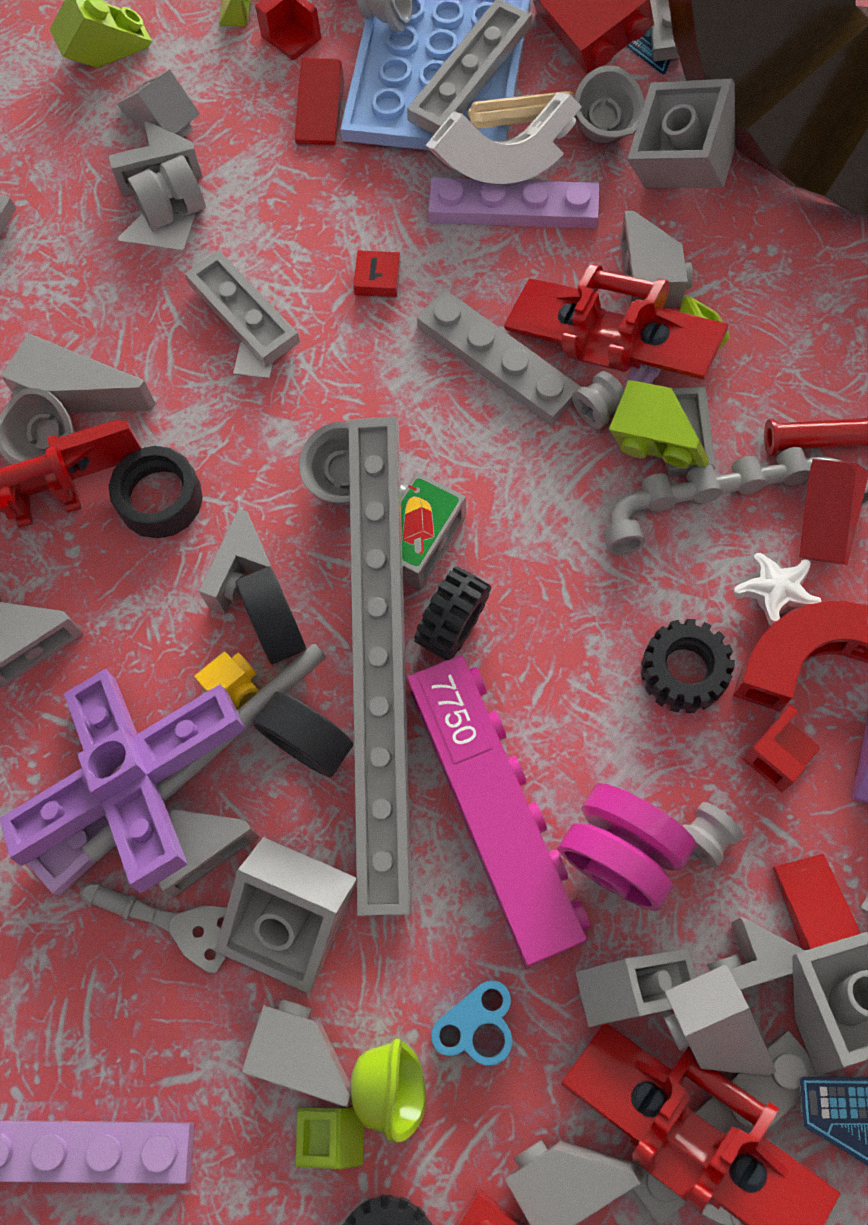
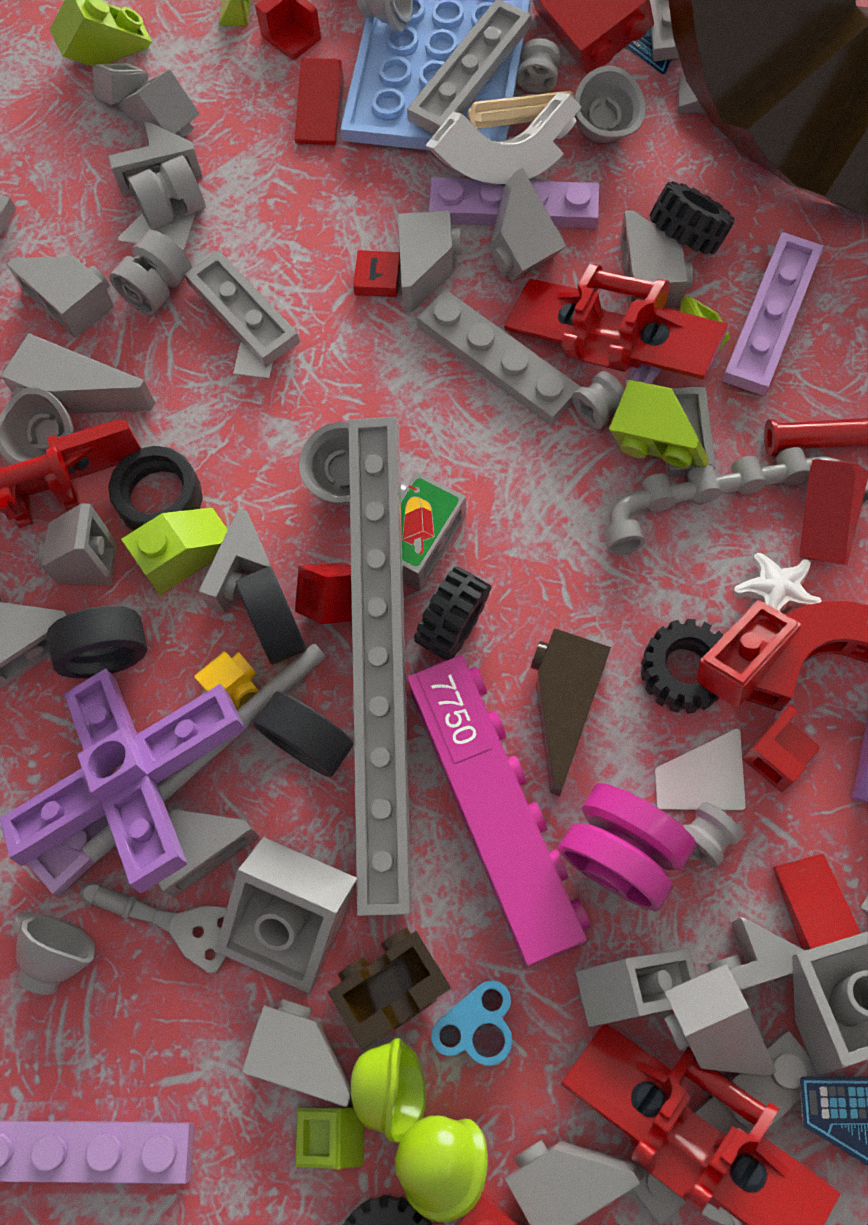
(49, 951): none -> light grey piece
(64, 289): none -> light grey slope
(79, 548): none -> light grey slope
(96, 640): none -> black tyre
(116, 81): none -> light grey slope
(150, 272): none -> light grey wheel
(176, 545): none -> lime slope
(324, 592): none -> red panel
(389, 989): none -> dark brown cylinder
(425, 254): none -> light grey slope
(442, 1167): none -> lime helmet
(523, 230): none -> light grey slope
(539, 66): none -> light grey wheel
(565, 690): none -> dark brown slope
(685, 134): light grey slope -> none
(691, 218): none -> black tyre
(704, 775): none -> white sticker
(746, 653): none -> red slope
(772, 314): none -> lavender plate

